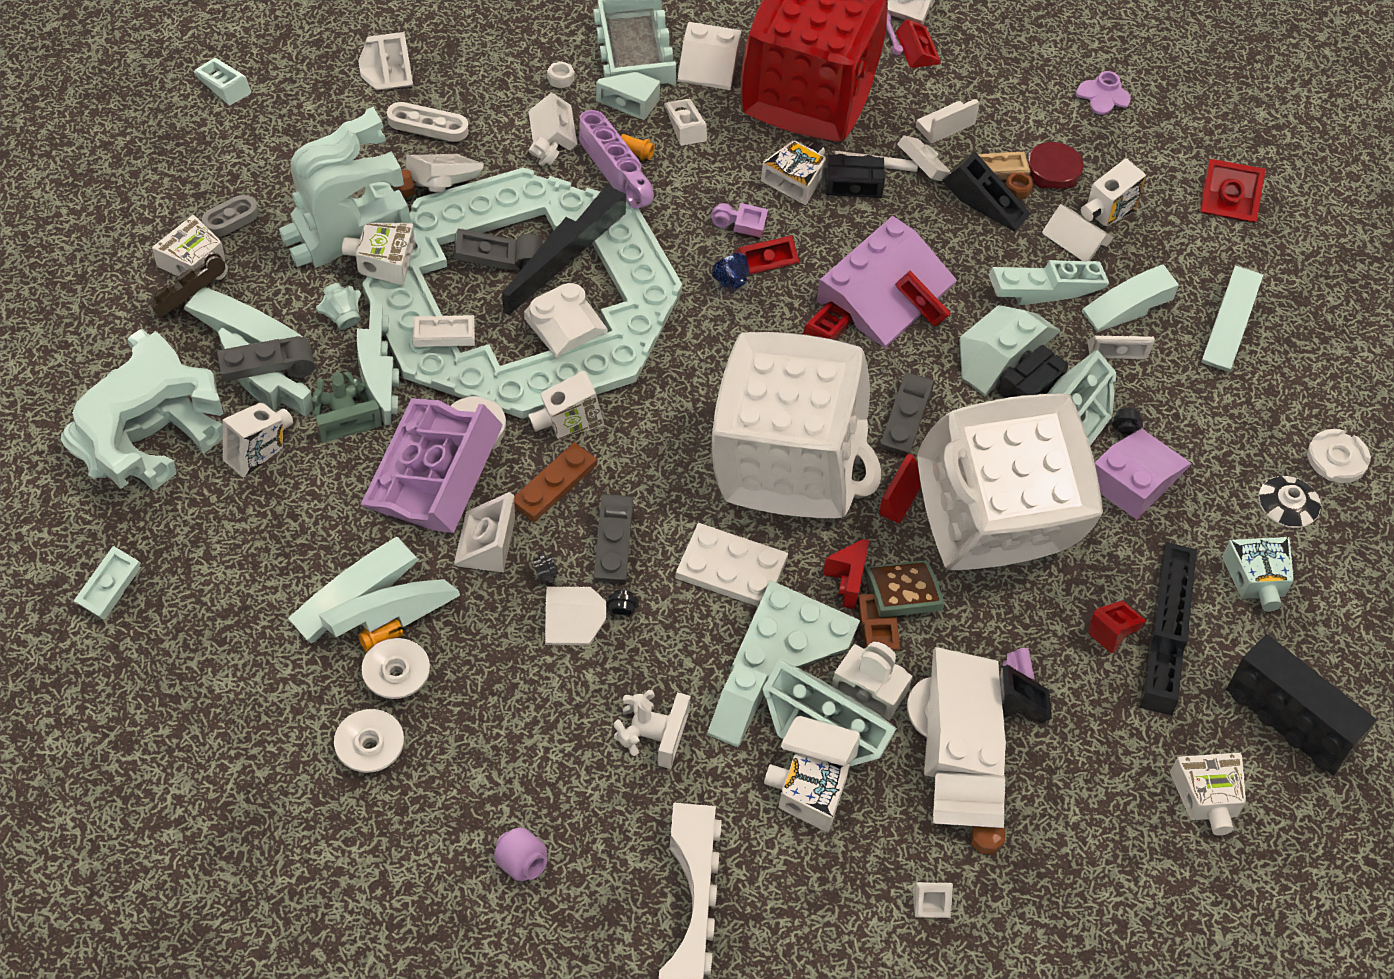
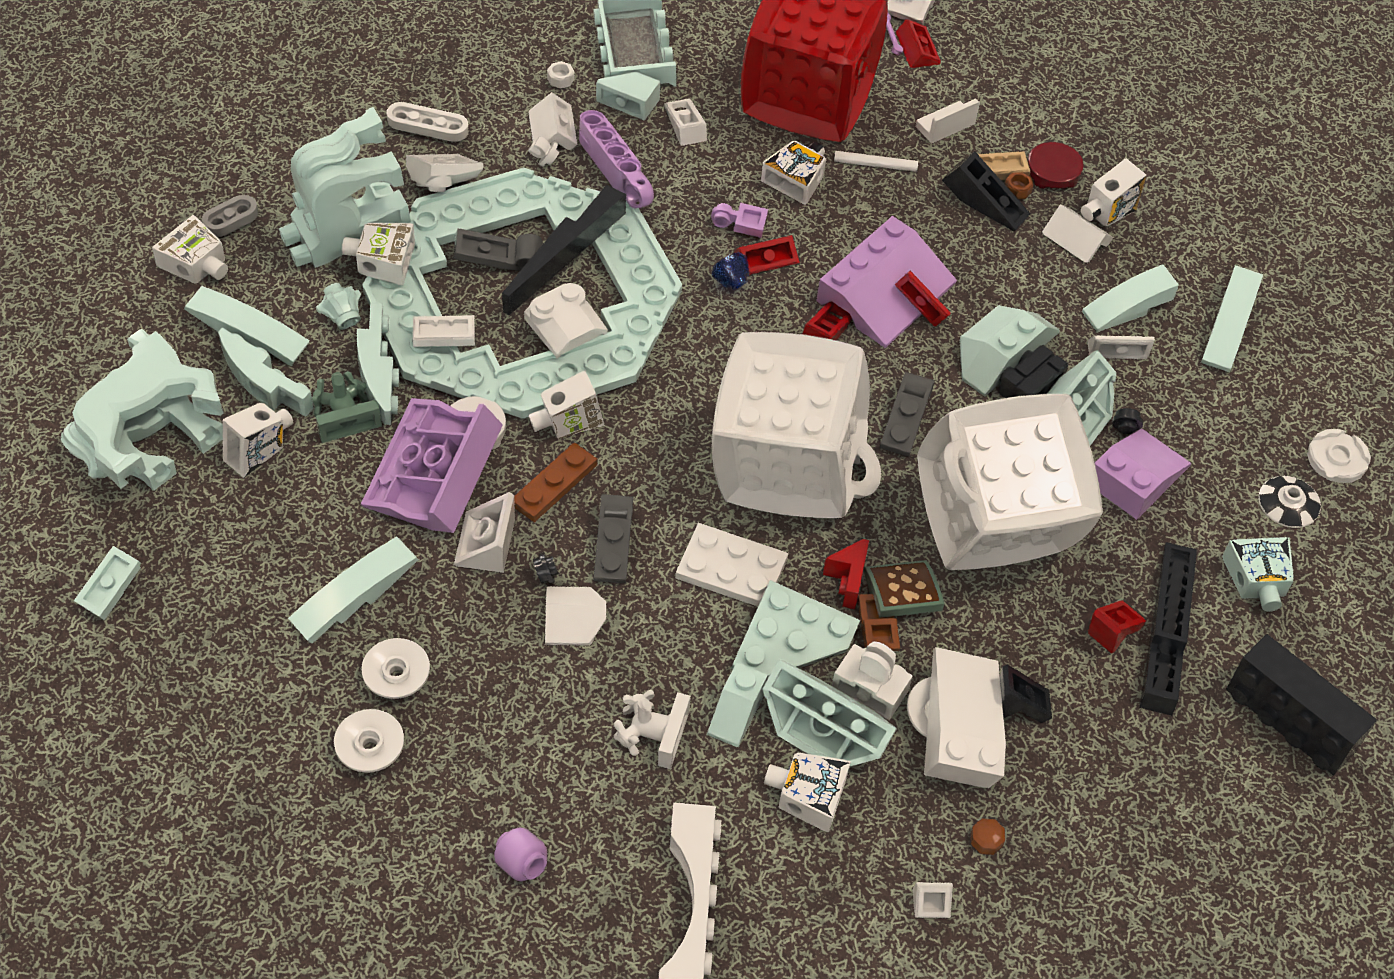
(188, 284): dark brown plate -> none
(225, 83): light aqua slope -> none
(267, 357): dark grey plate -> none
(377, 608): light aqua slope -> none
(384, 632): light orange pin -> none
(386, 62): white slope -> none
(408, 187): dark orange tile -> none
(622, 603): black plate -> none
(642, 148): light orange pin -> none
(709, 55): white slope -> none
(822, 741): white slope -> none
(855, 176): black brick -> none
(901, 490): red slope -> none
(924, 157): white plate -> none
(969, 799): white panel -> none
(1020, 661): lavender plate -> none
(1054, 282): light aqua slope -> none
(1104, 93): lavender plate -> none
(1211, 788): white torso -> none
(1232, 190): red slope -> none

